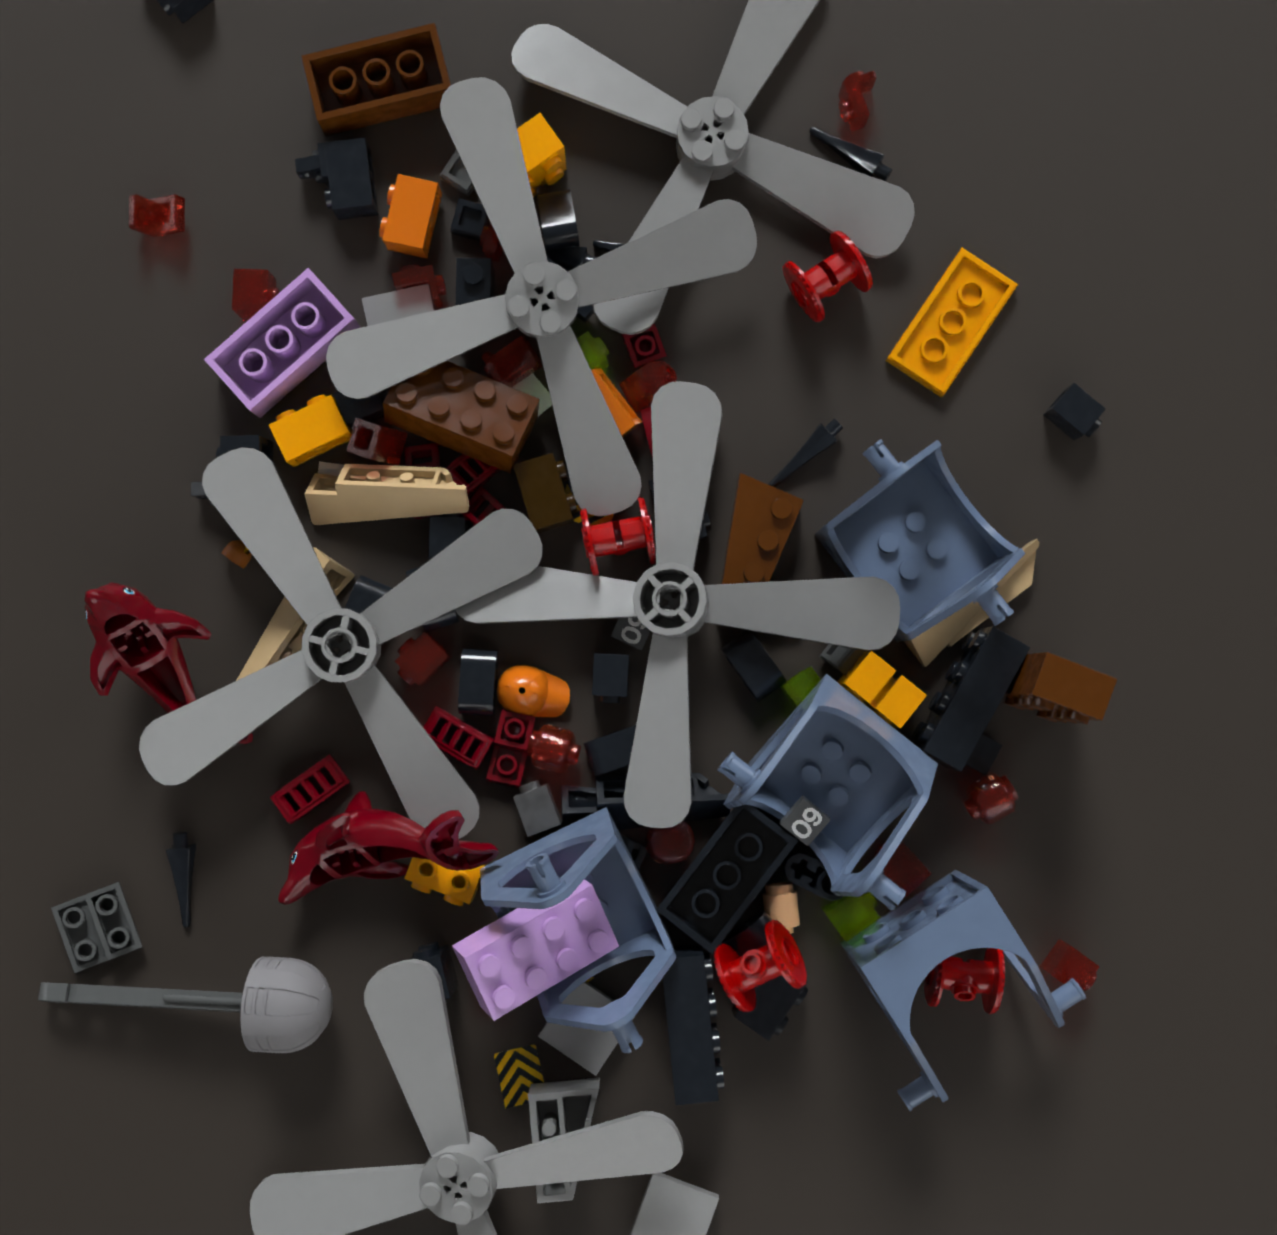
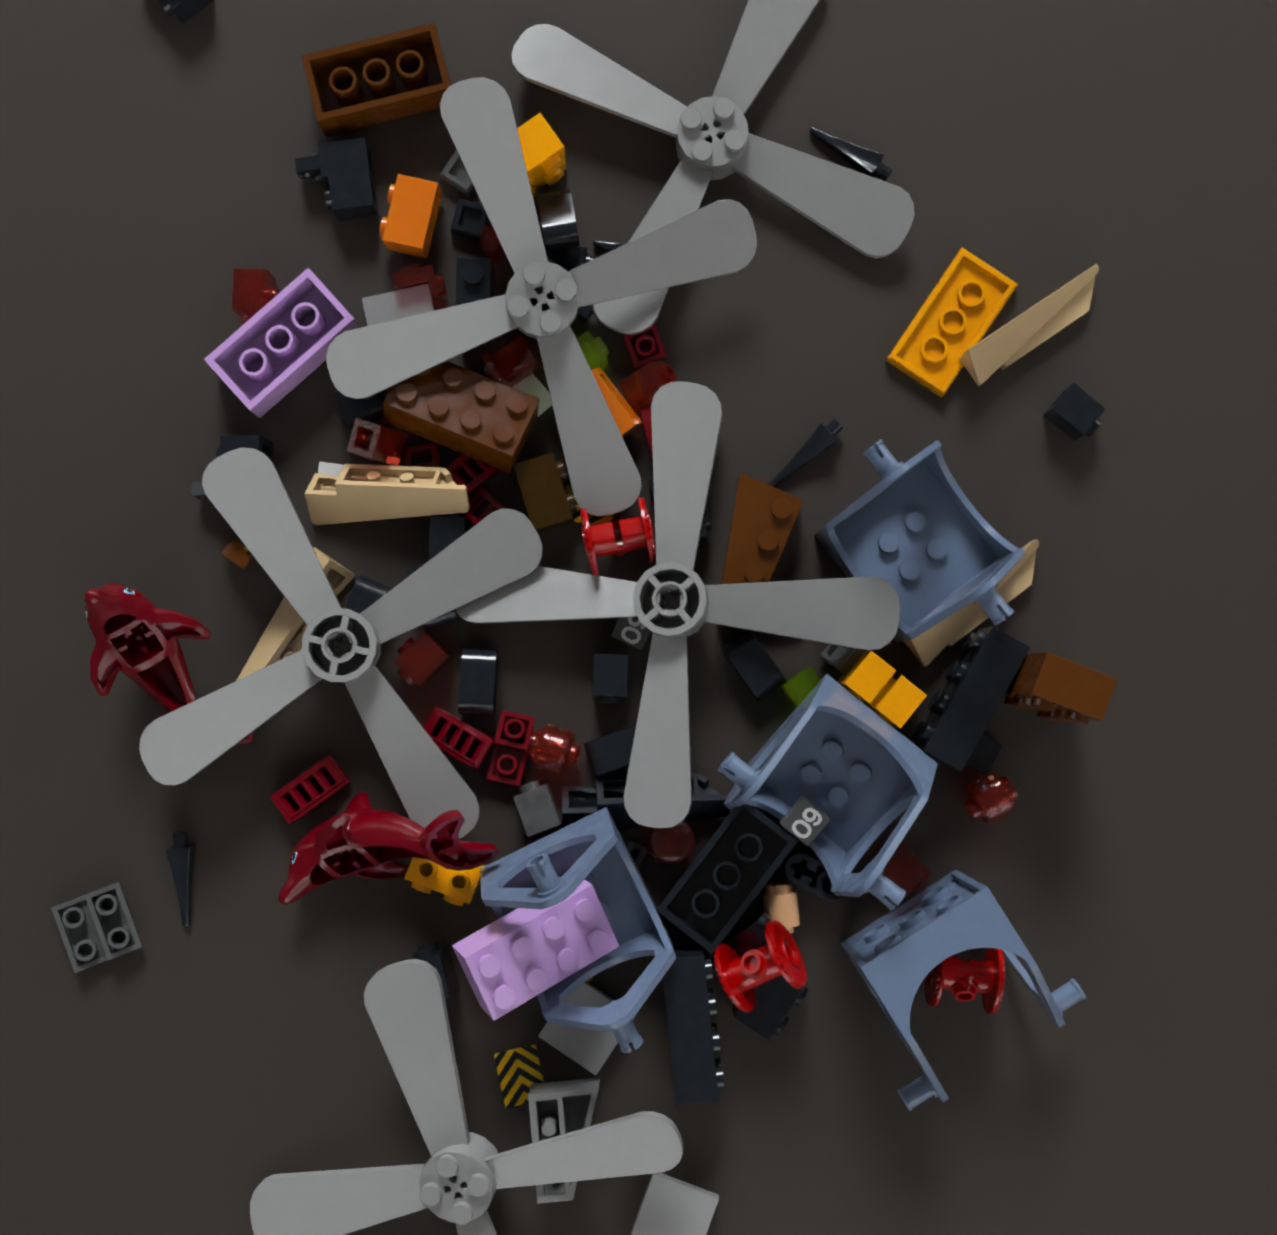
(157, 215): clear red bracket -> none
(281, 1005): light grey piece -> none
(310, 430): light orange brick -> none
(543, 695): orange cap -> none
(828, 276): red hose -> none
(852, 103): clear red bracket -> none
(852, 914): clear neon green brick -> none
(1030, 328): none -> tan wedge
(1067, 963): clear red brick -> none

